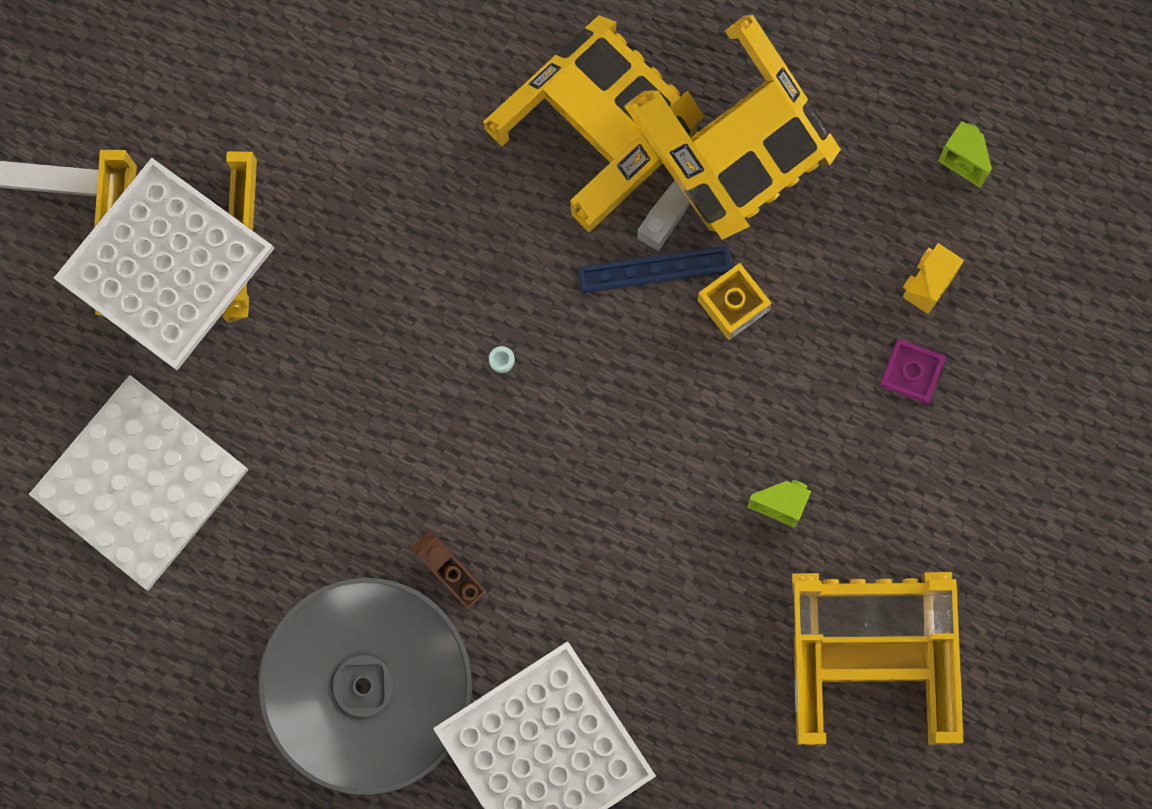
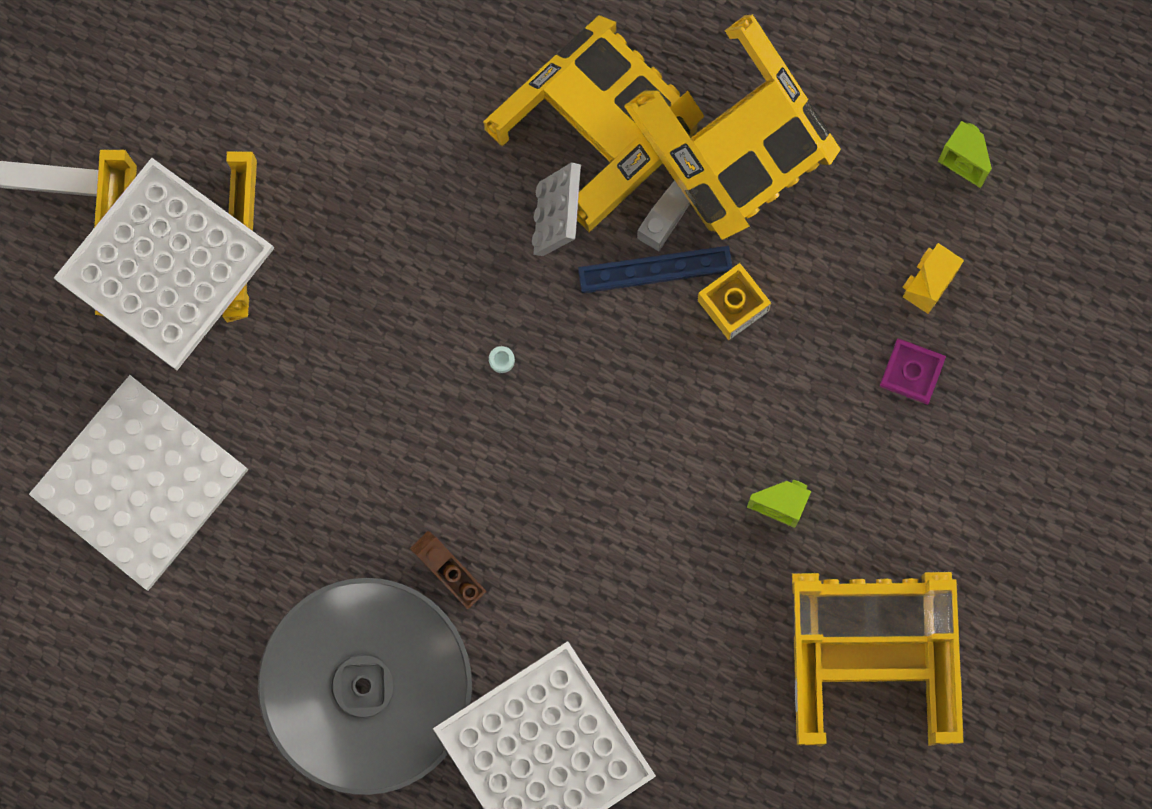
(556, 210): none -> light grey plate

